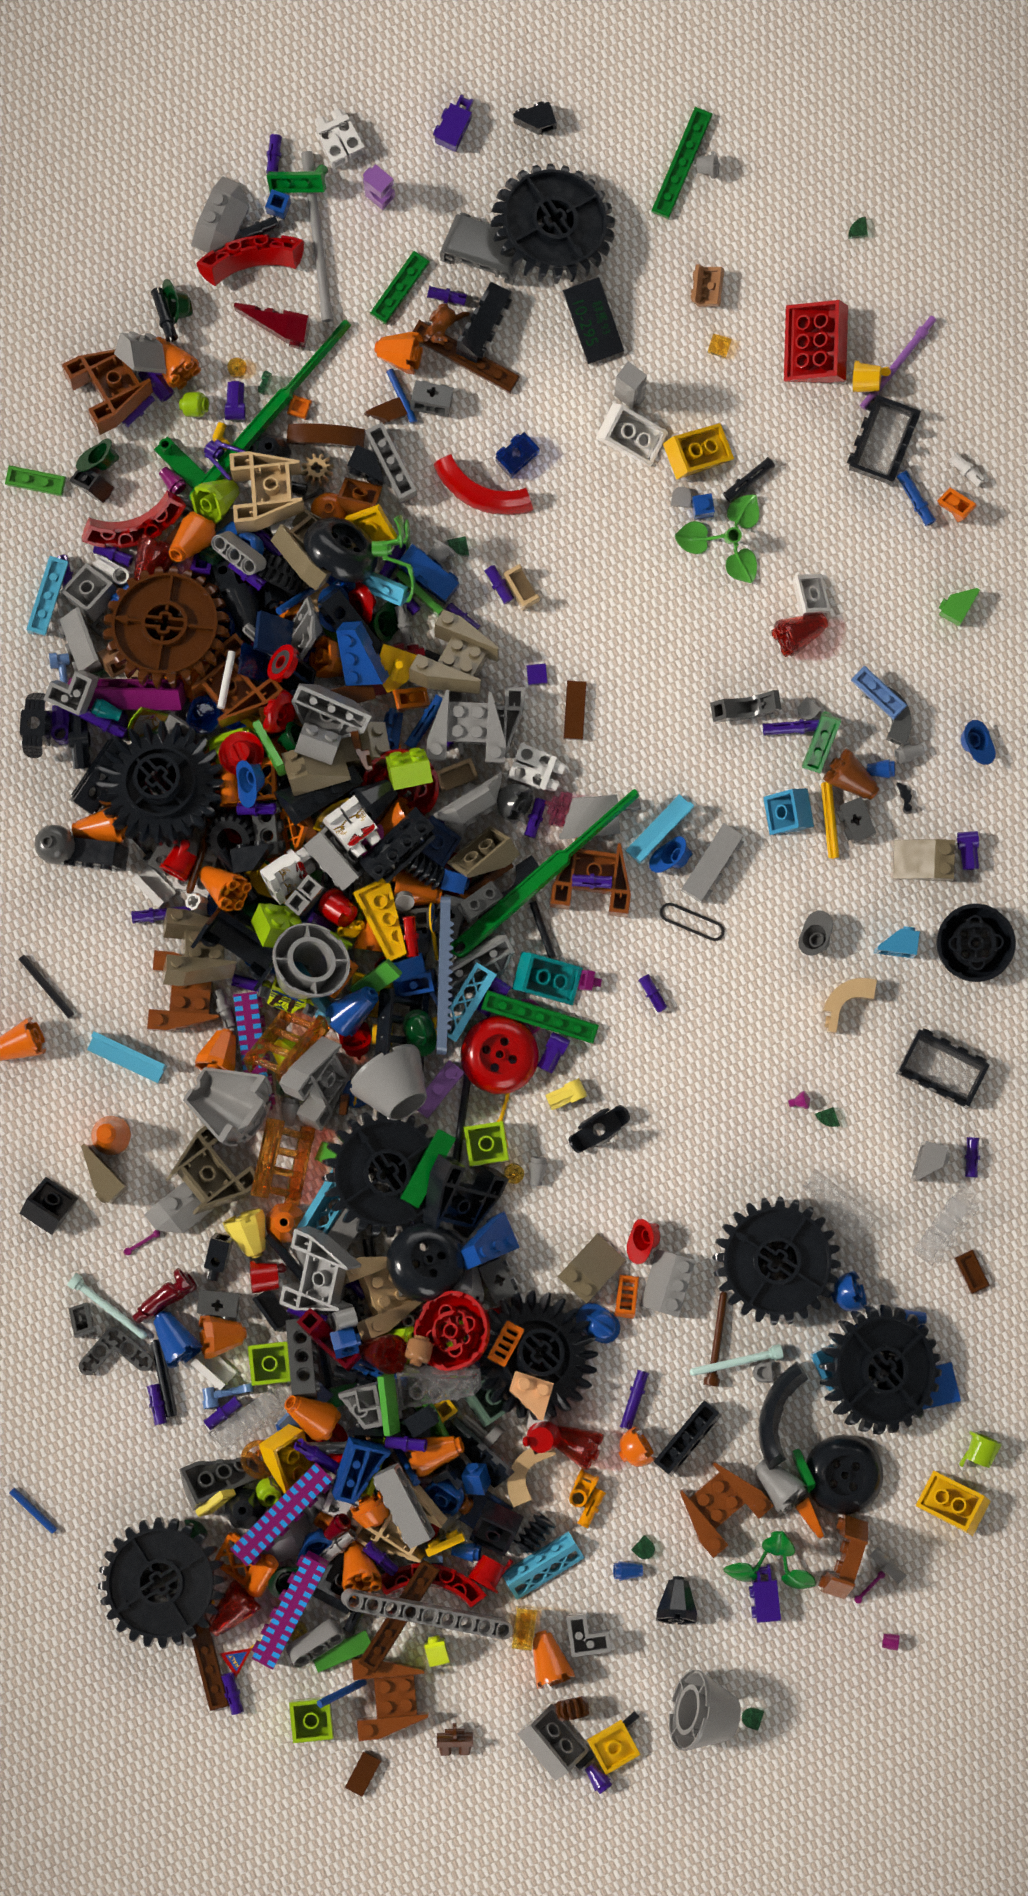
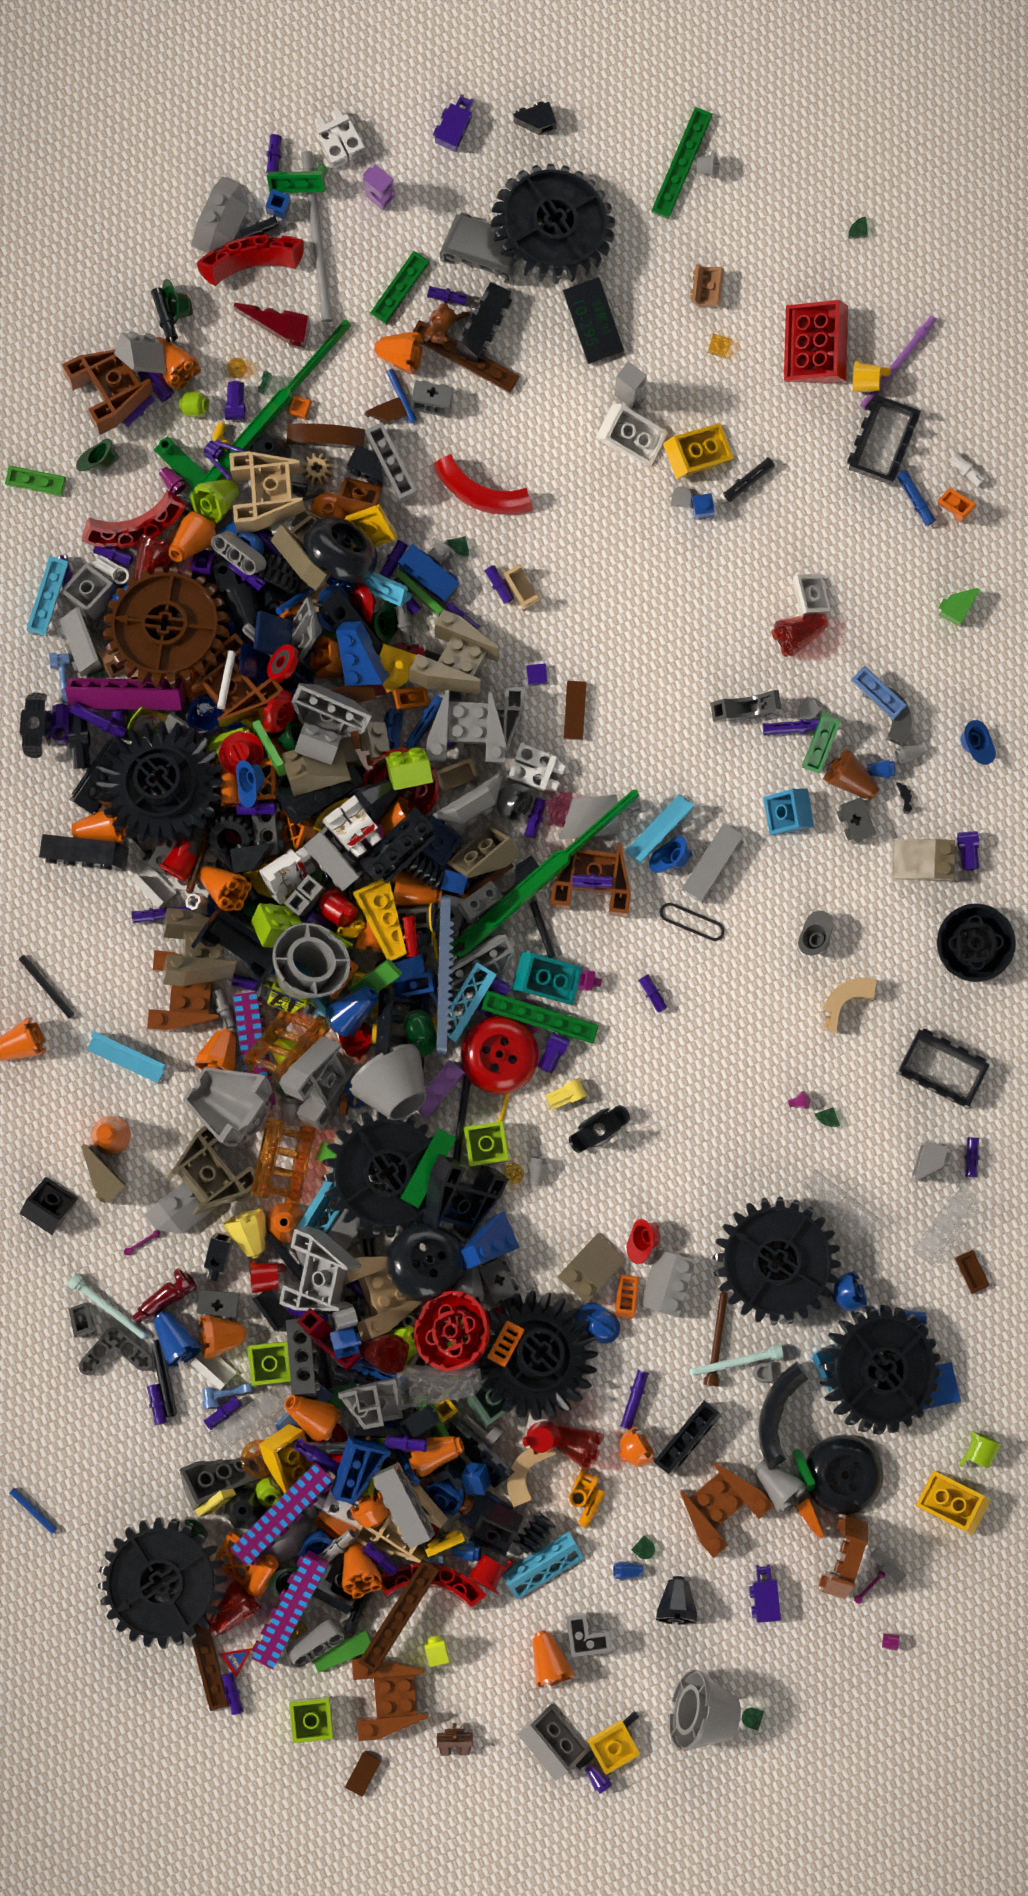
(54, 844): dark grey cylinder -> none
(75, 696): light grey brick -> none
(92, 484): black slope -> none
(105, 710): teal cone -> none
(210, 556): clear green tile -> none
(339, 1525): dark red cone -> none
(341, 1692): blue bar -> none
(384, 548): bright green plant -> none
(388, 1404): bright green tile -> none
(404, 901): light grey tile -> none
(418, 1350): medium nougat head -> none
(419, 1609): light grey beam -> none
(523, 1628): clear yellow brick -> none
(528, 451): clear blue brick -> none
(532, 1392): light nougat wing -> none
(572, 1708): reddish brown gear -> none
(743, 512): bright green plant -> none
(777, 1545): green plant -> none
(830, 820): yellow axle -> none
(901, 944): dark azure slope -> none

